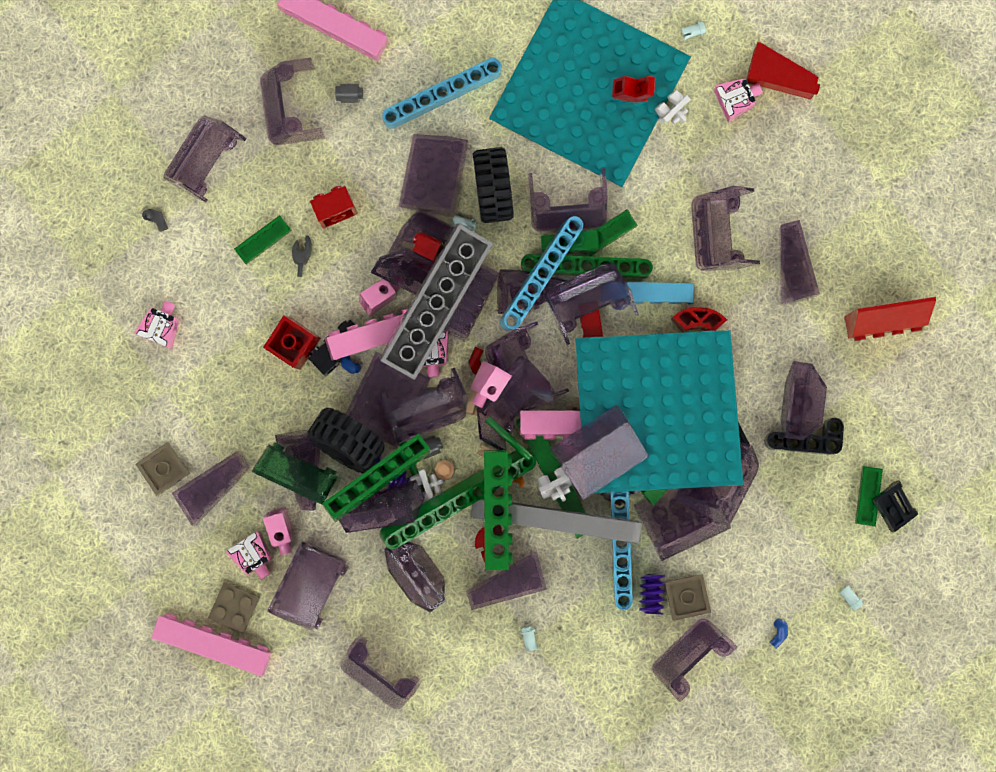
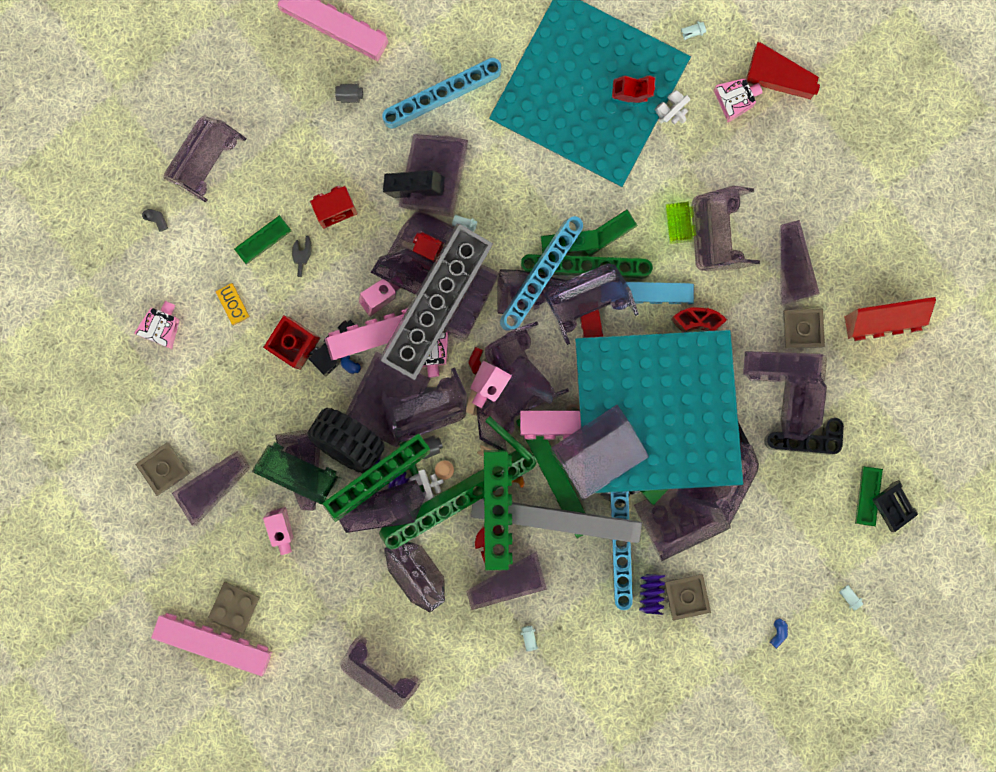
(232, 304): none -> yellow tile
(251, 555): torso -> none
(282, 129): windscreen -> none
(307, 585): windscreen -> none
(404, 183): none -> black arch
(493, 185): black tyre -> none
(551, 218): clear purple windscreen -> none
(556, 488): white hips -> none
(679, 222): none -> clear neon green brick
(687, 652): windscreen -> none
(785, 367): none -> clear purple wedge
(804, 328): none -> dark tan plate

